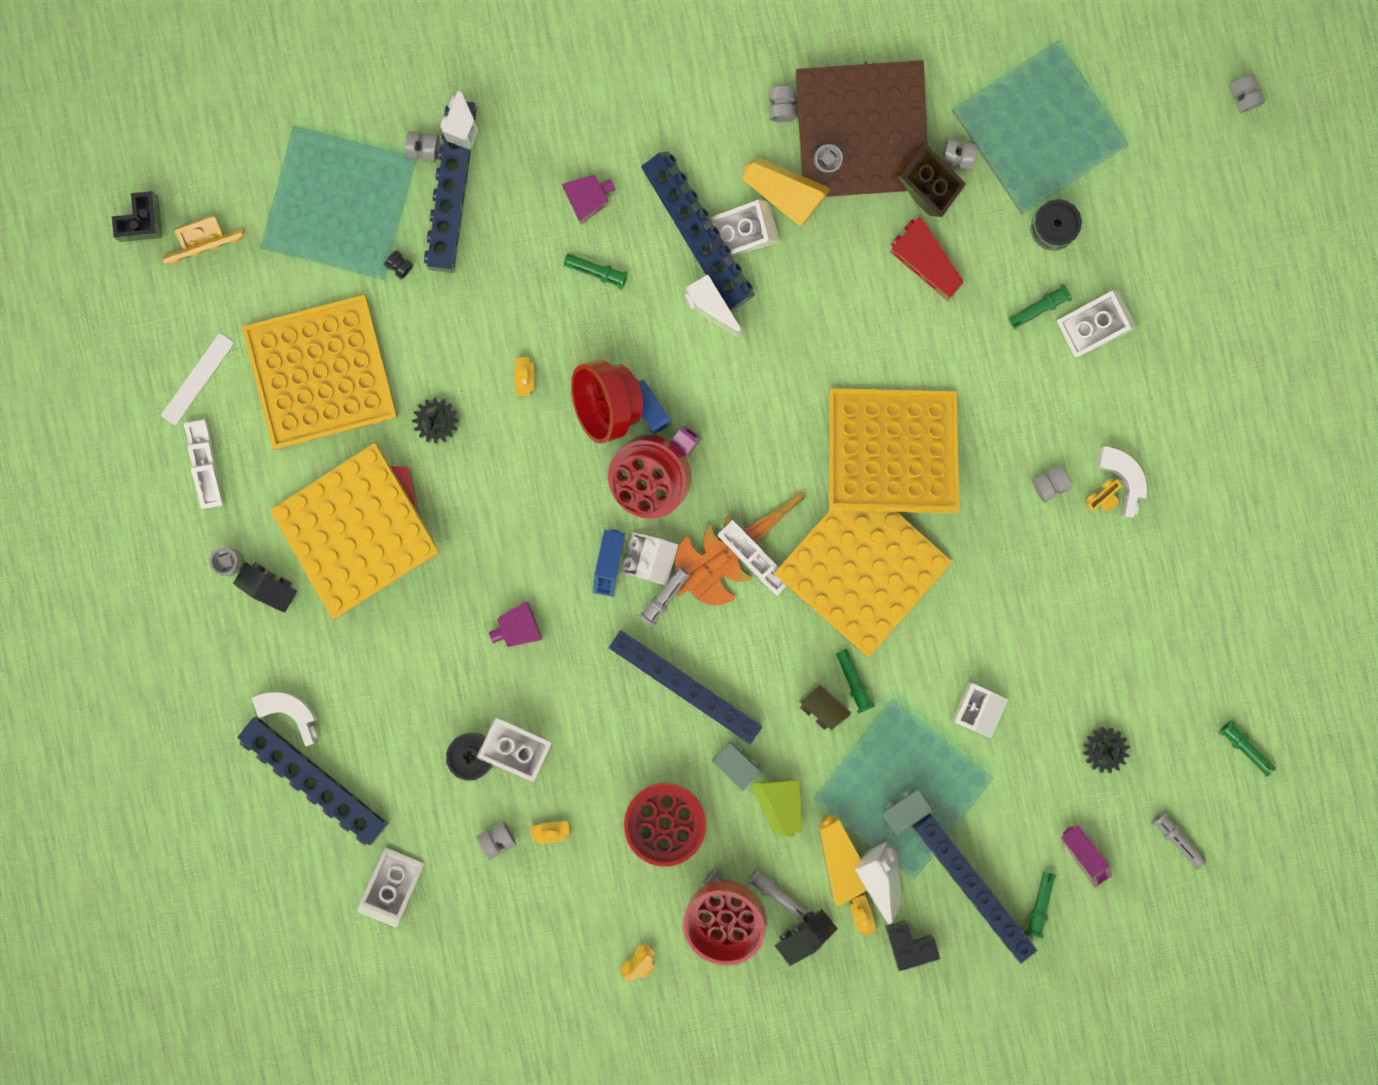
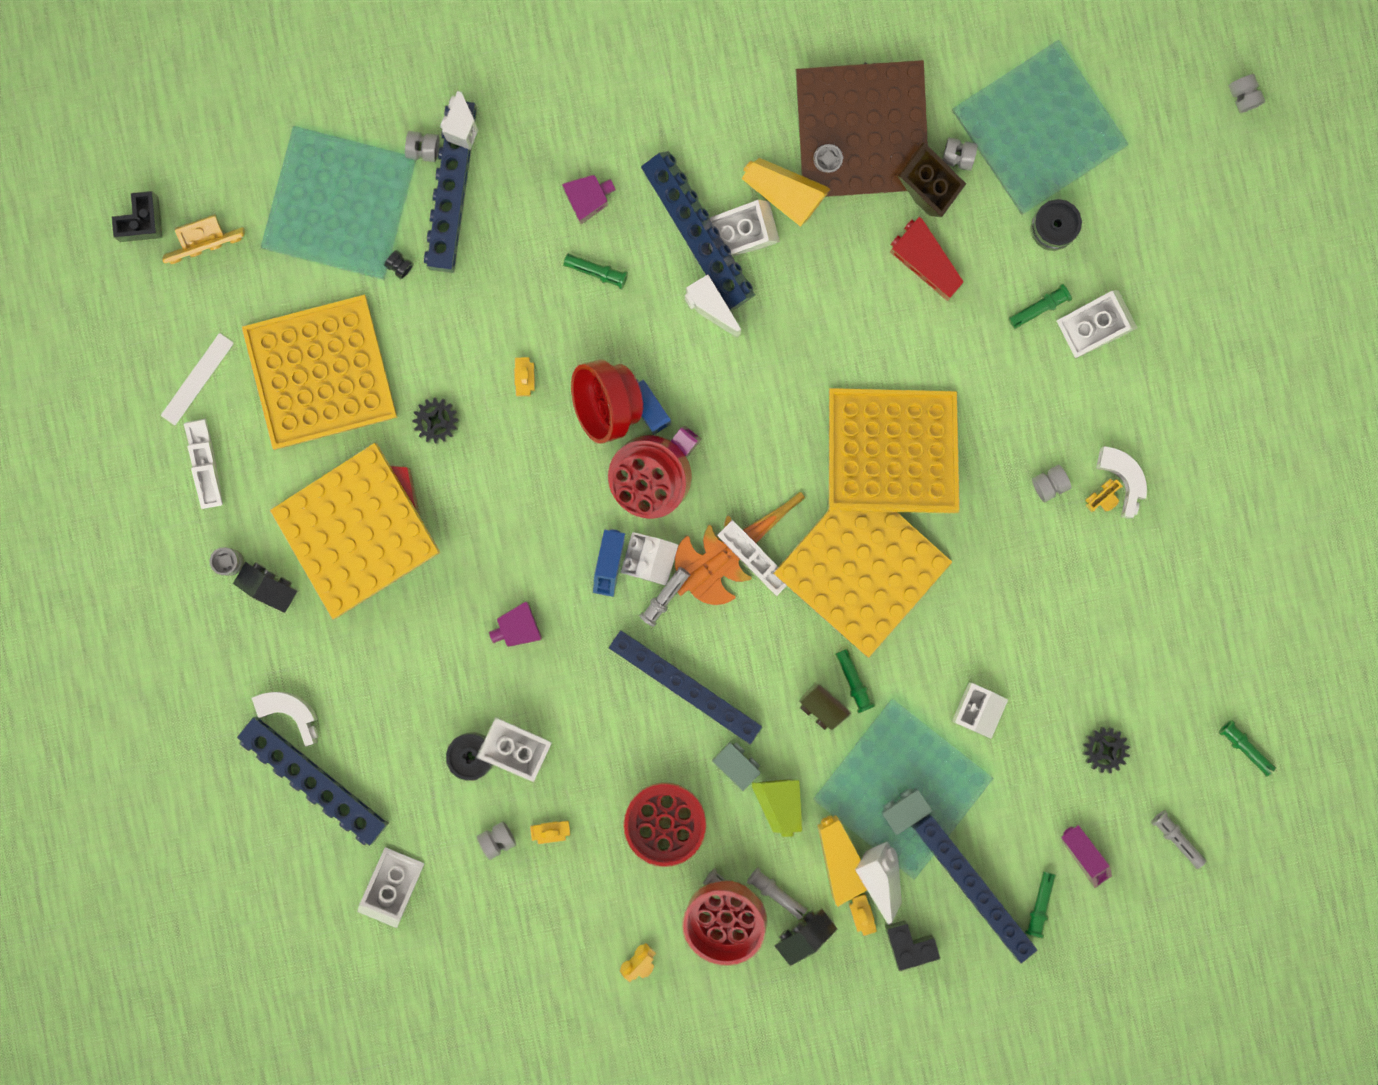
(782, 99): light grey wheel -> none

